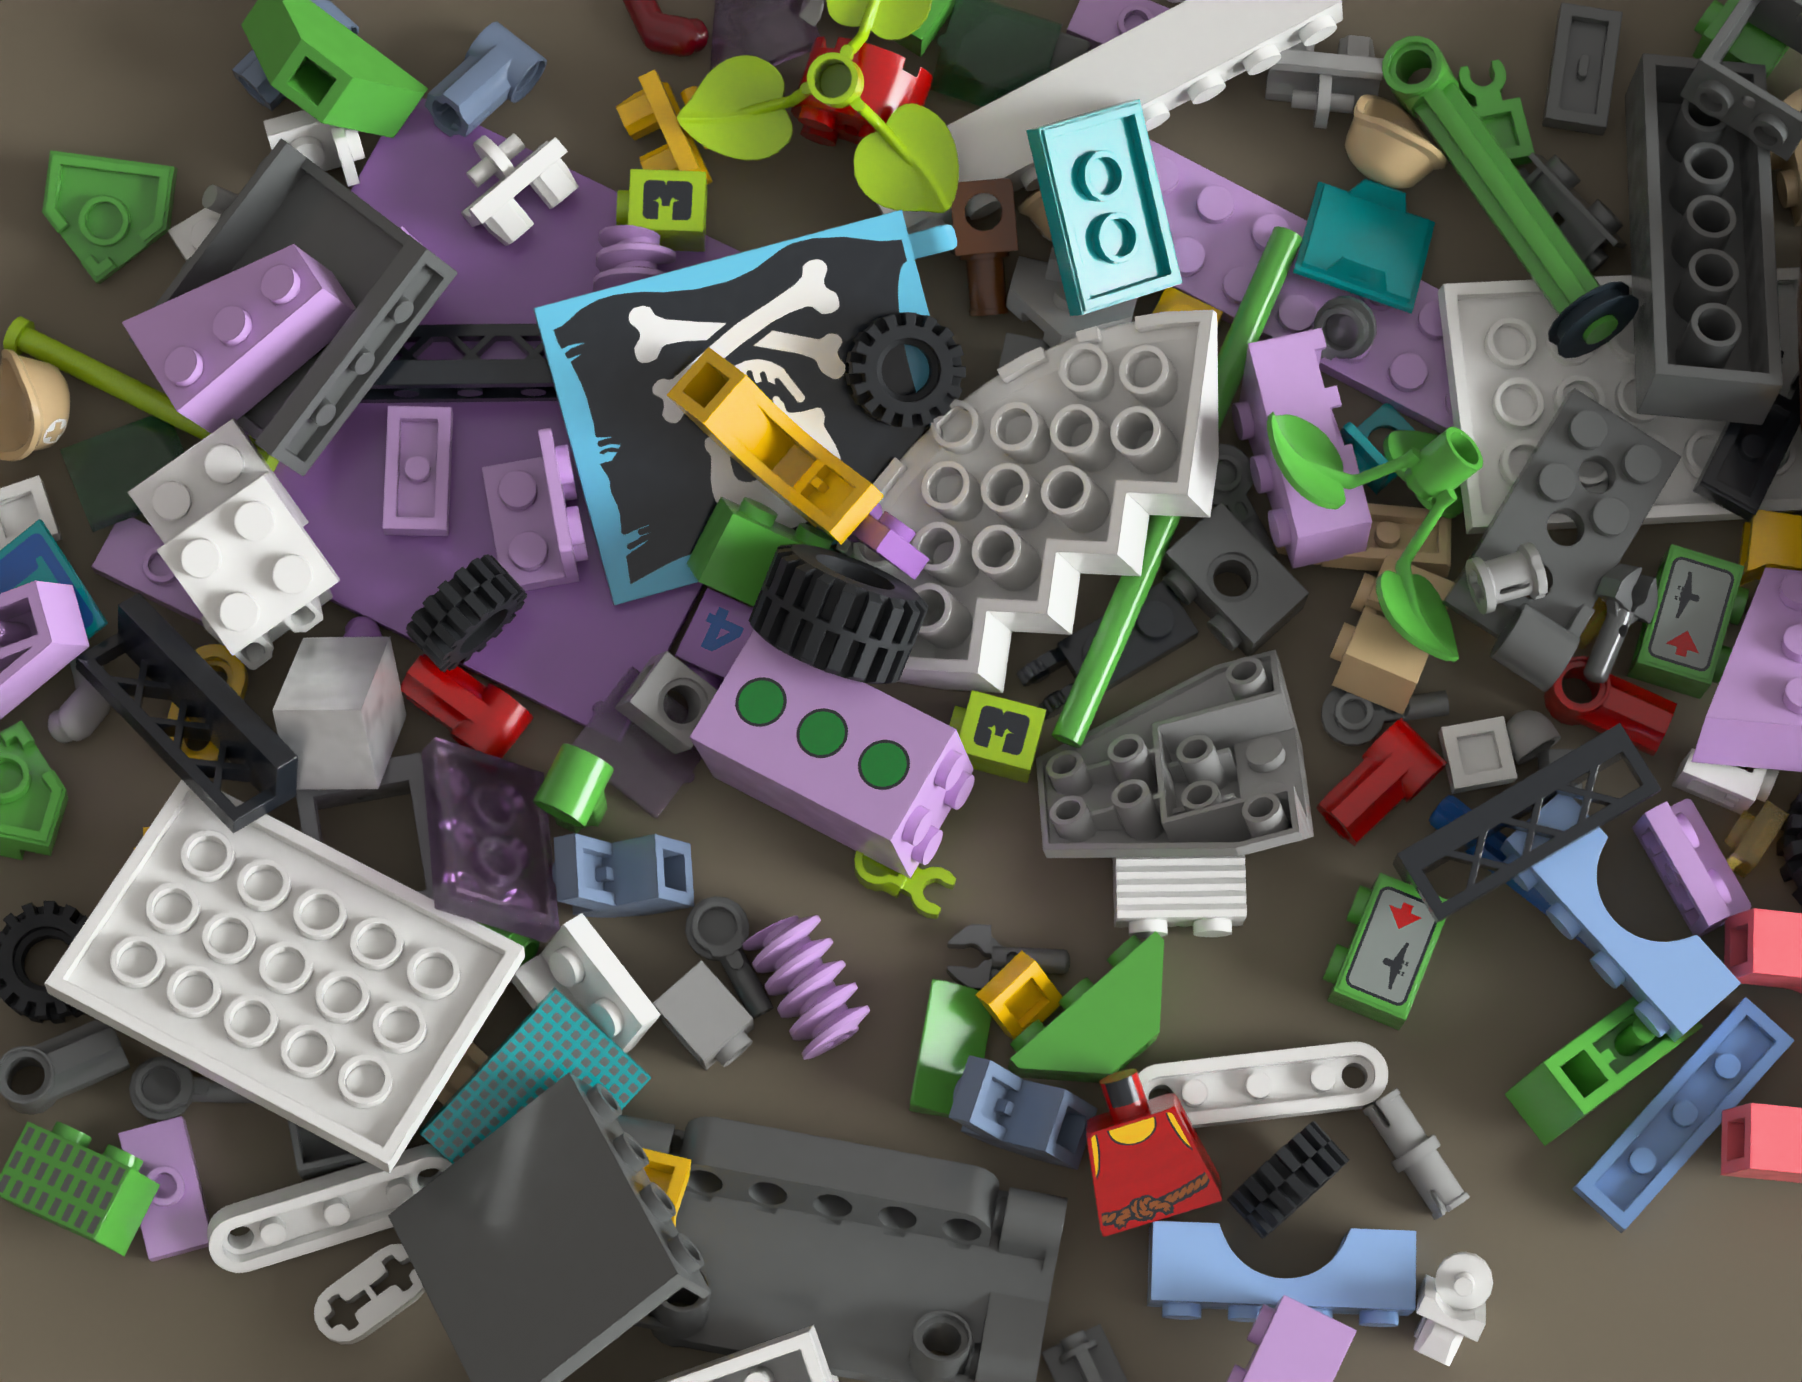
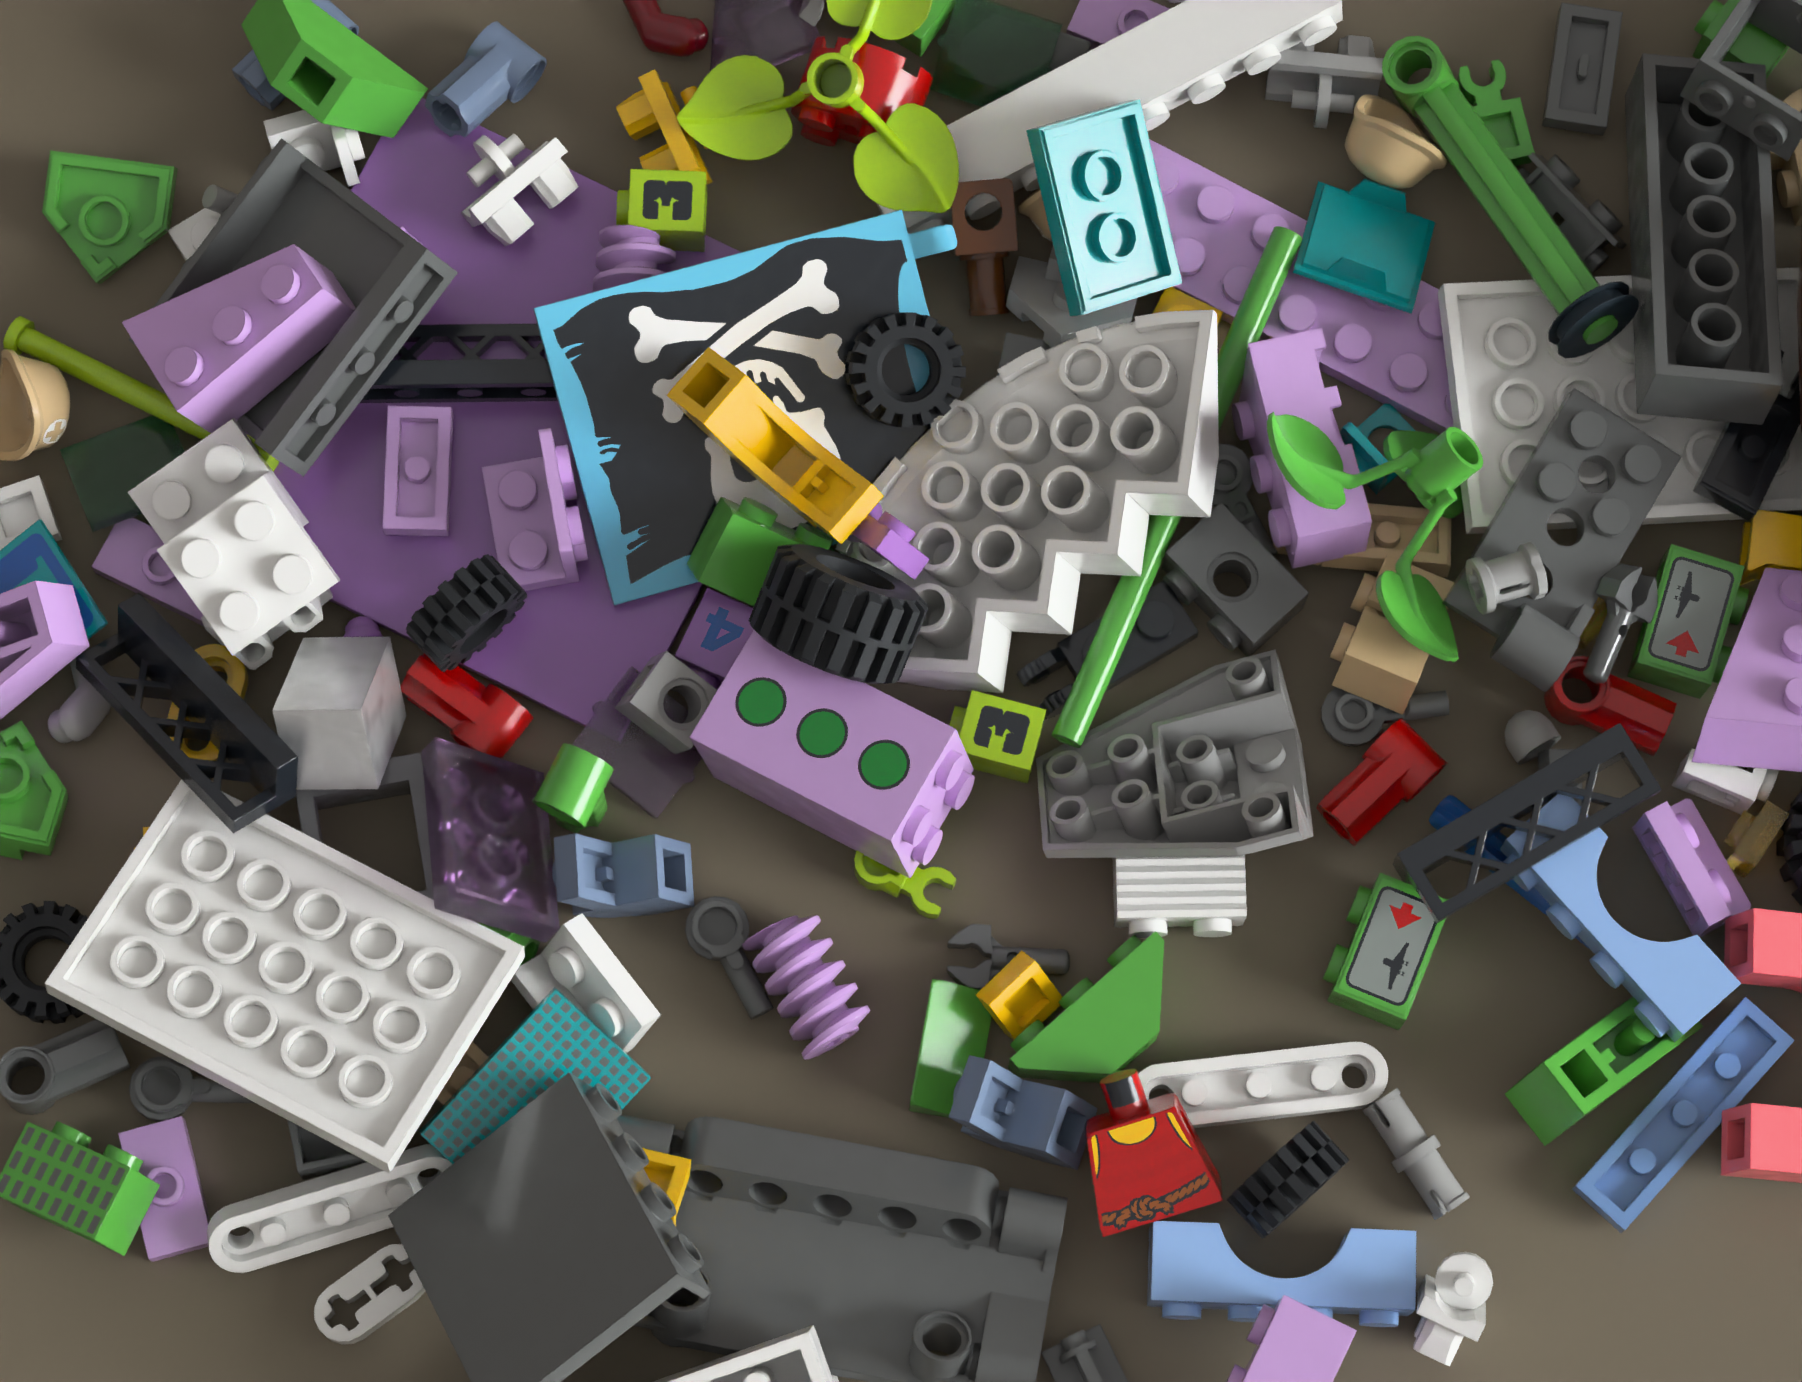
(705, 1017): light grey brick -> none
(1346, 326): dark grey plate -> none
(1477, 754): white plate -> none

